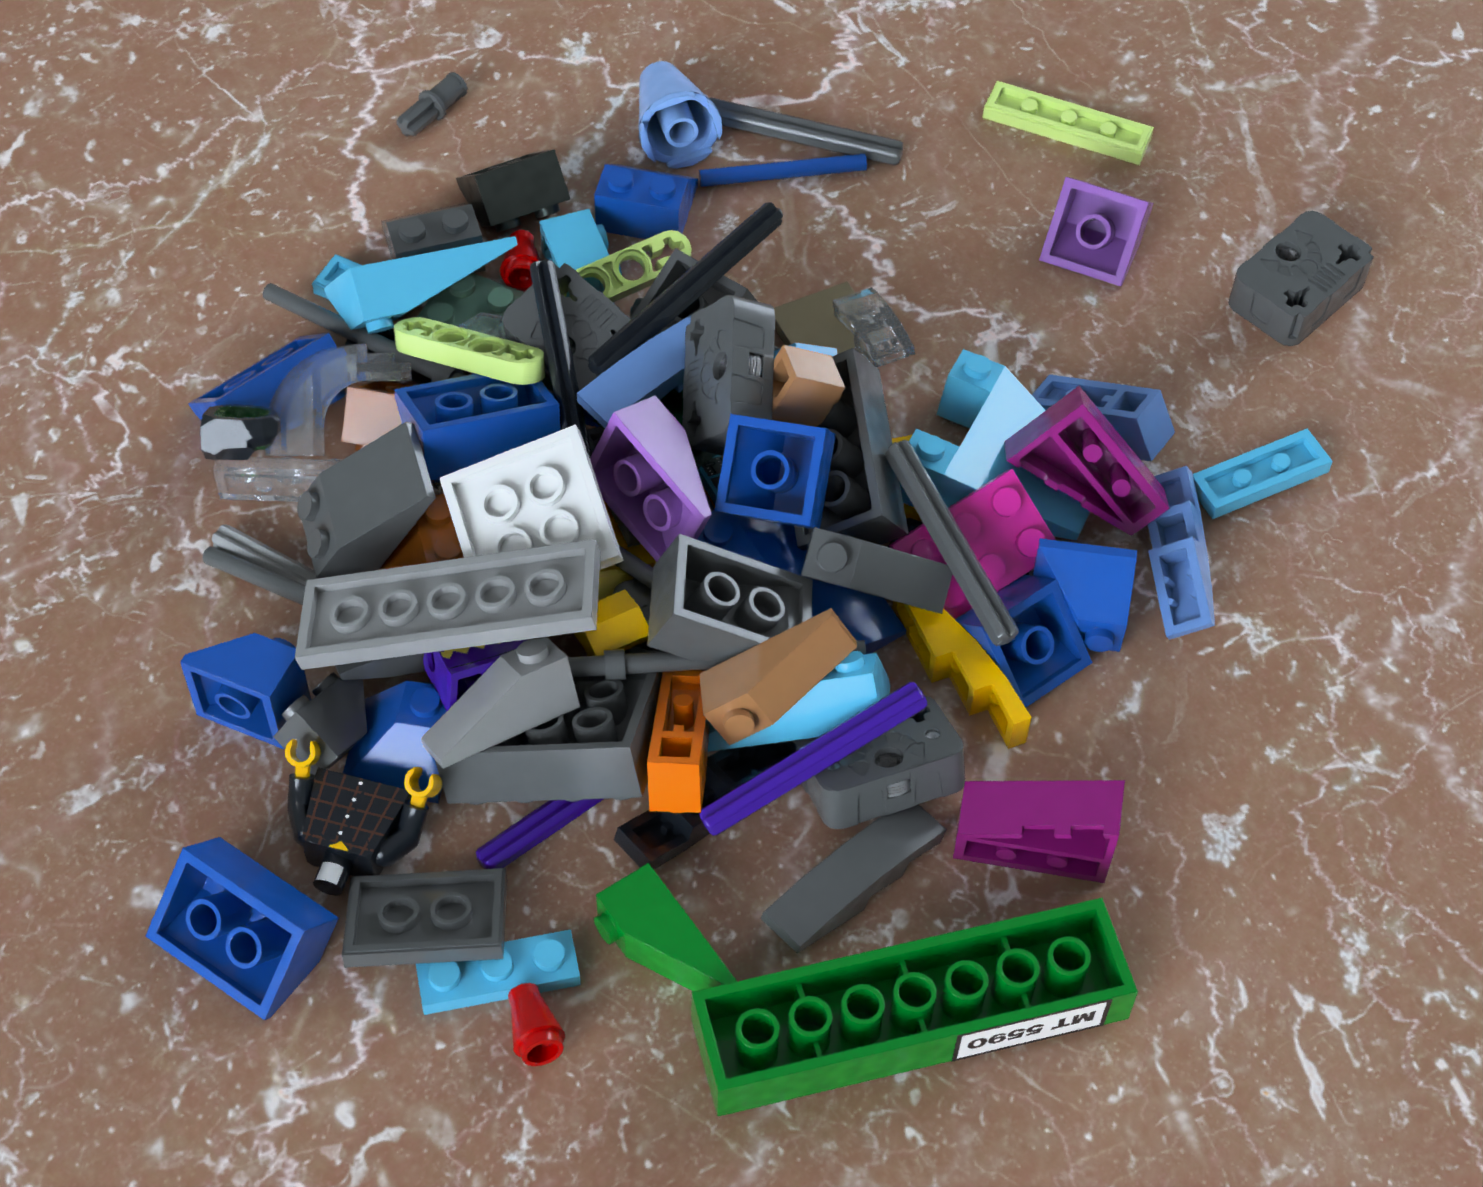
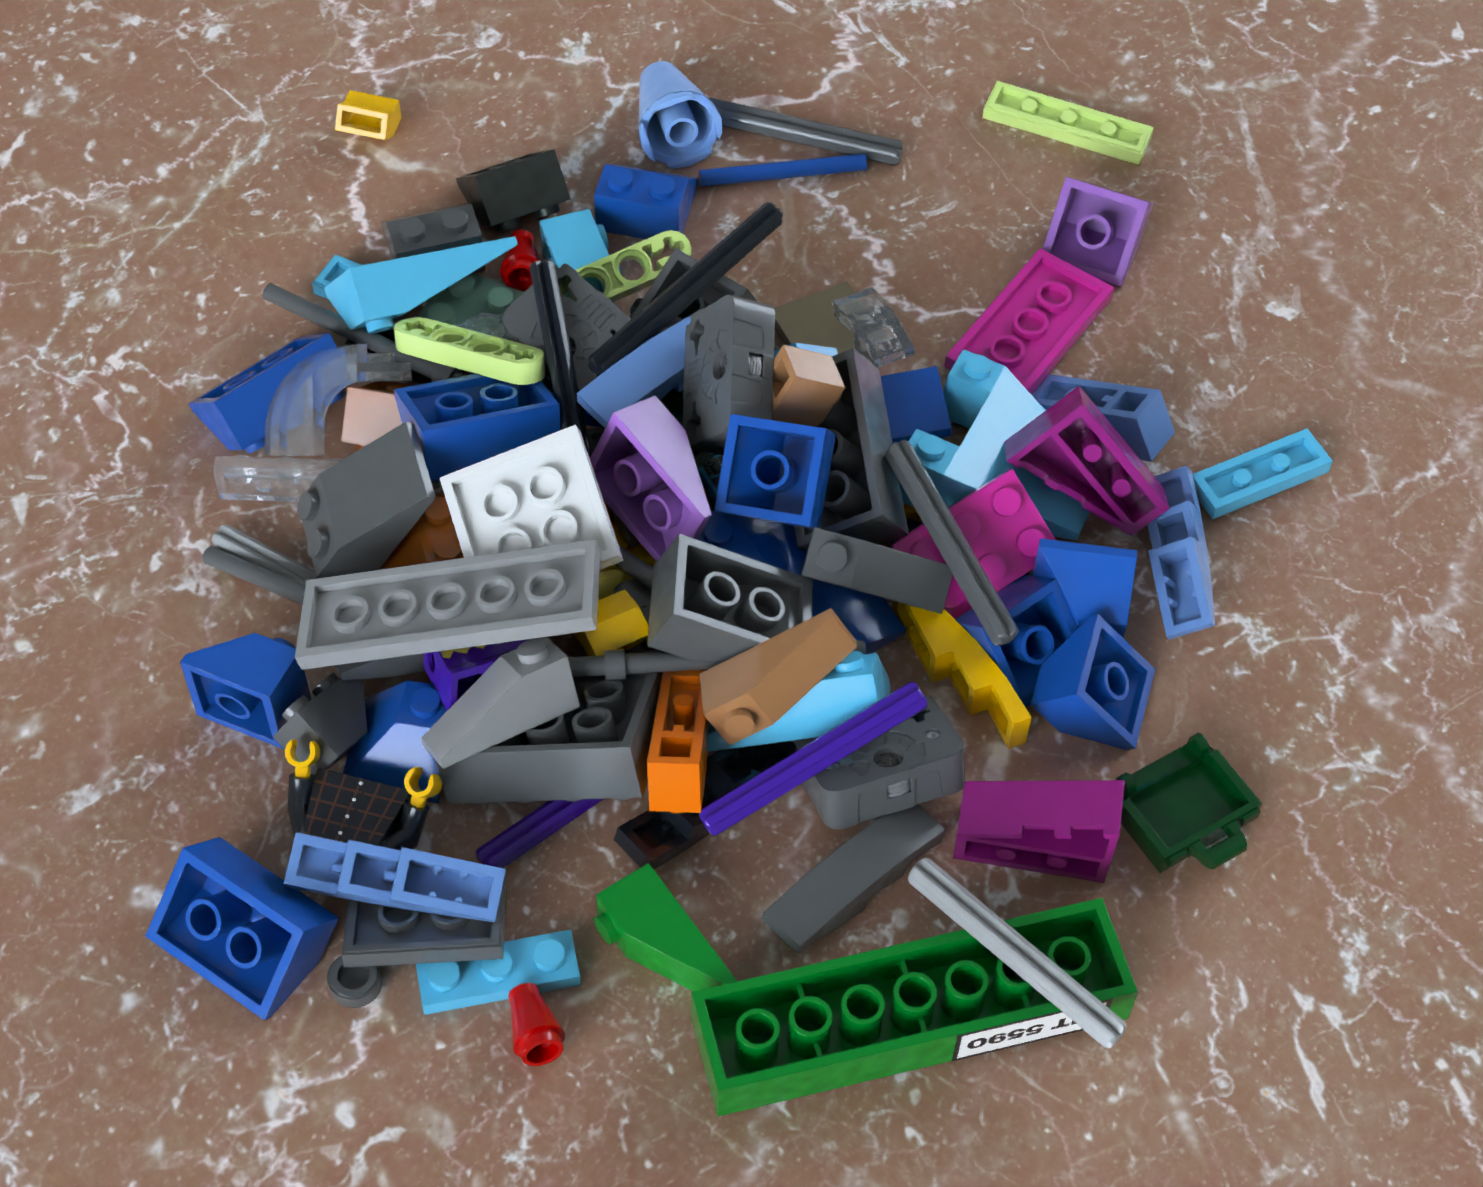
(237, 431): black rock -> none
(353, 985): none -> dark grey tile
(368, 115): none -> yellow piece
(395, 877): none -> medium blue slope
(432, 104): dark grey axle -> none
(915, 402): none -> blue slope
(1017, 953): none -> light grey axle
(1036, 318): none -> dark pink plate
(1095, 686): none -> blue slope
(1186, 805): none -> dark green piece
(1300, 278): dark grey axle -> none

